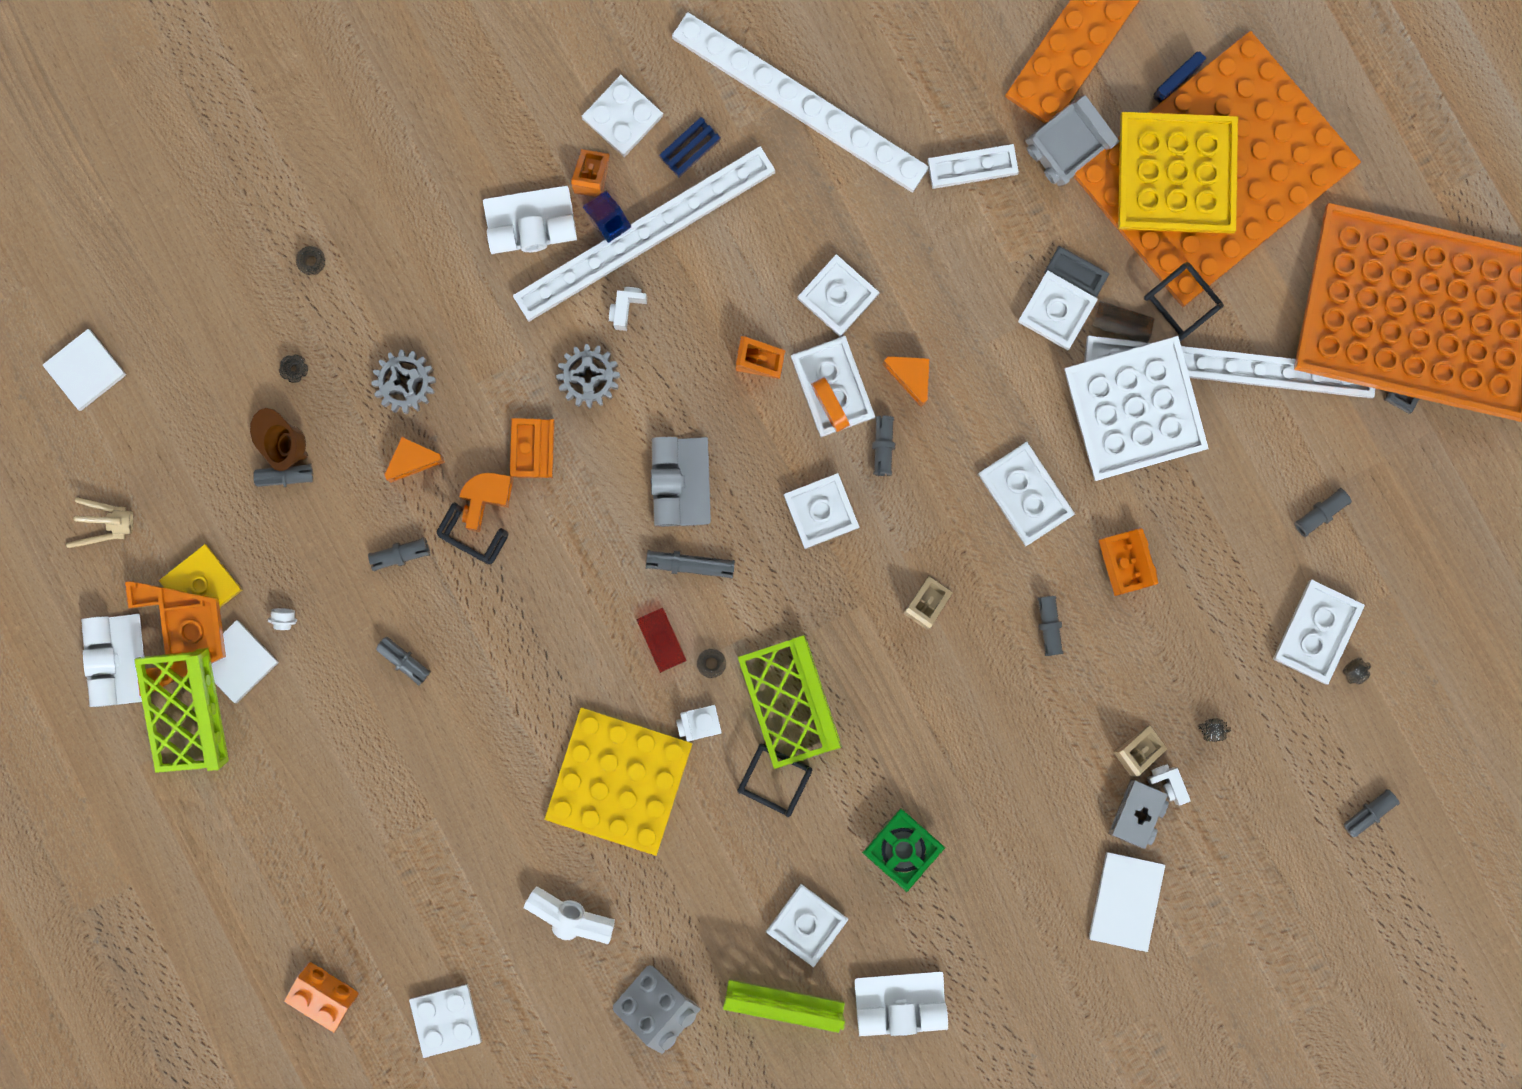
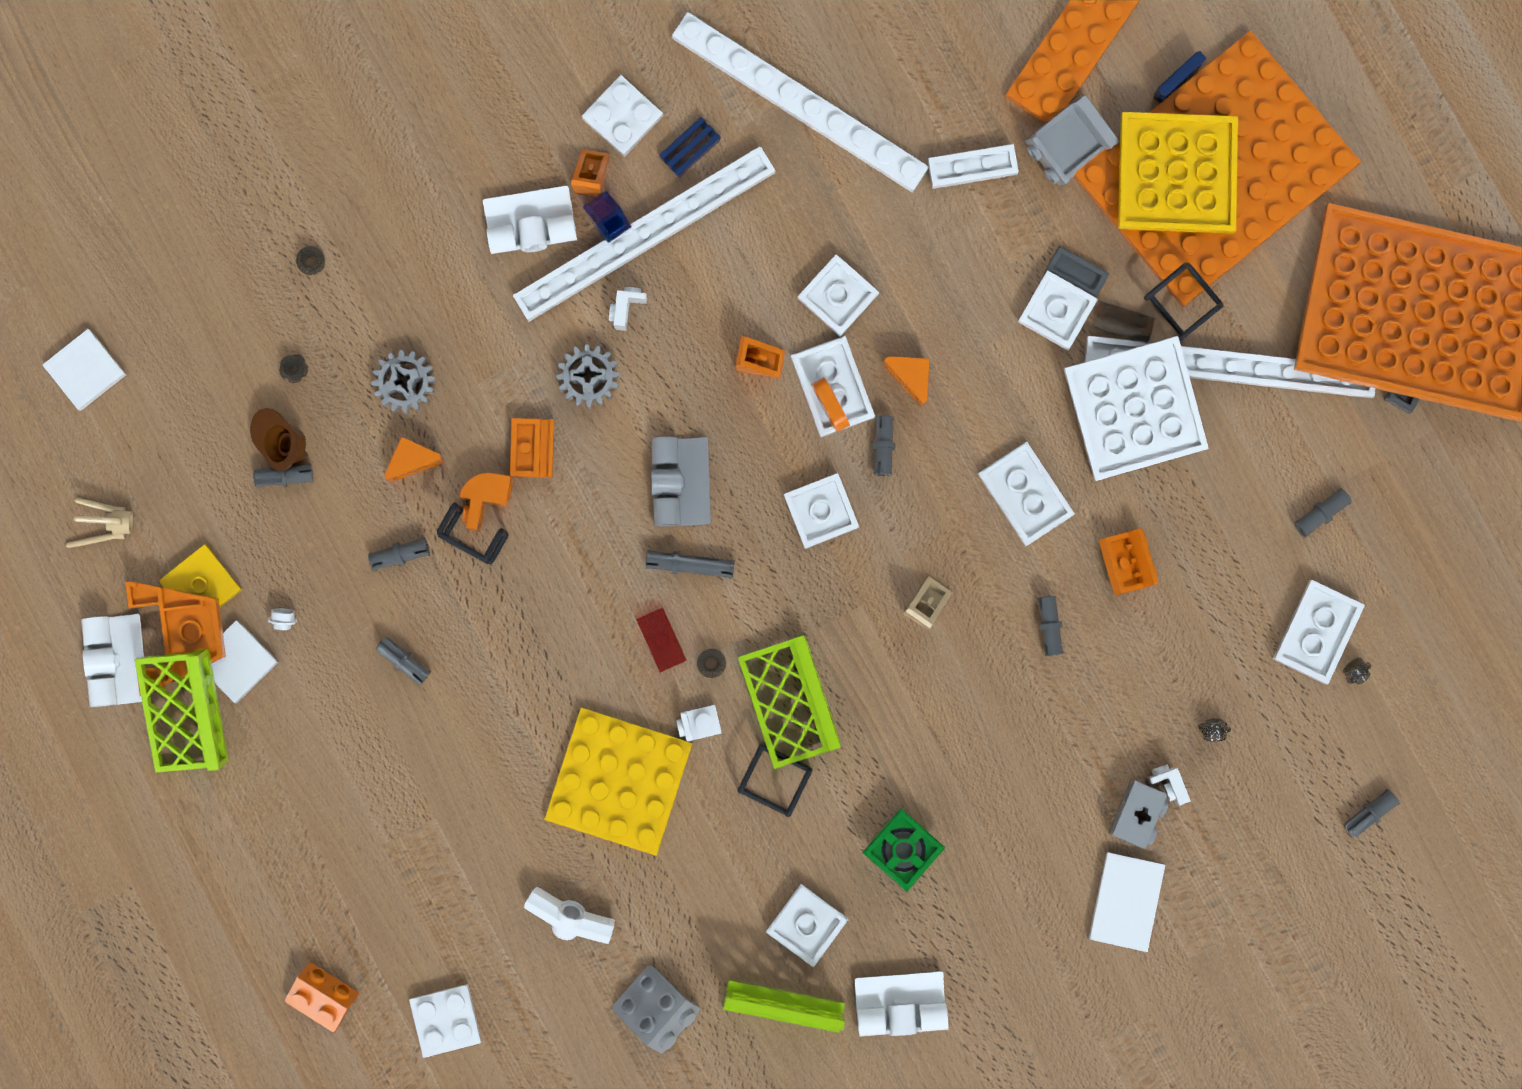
(1140, 751): tan slope -> none

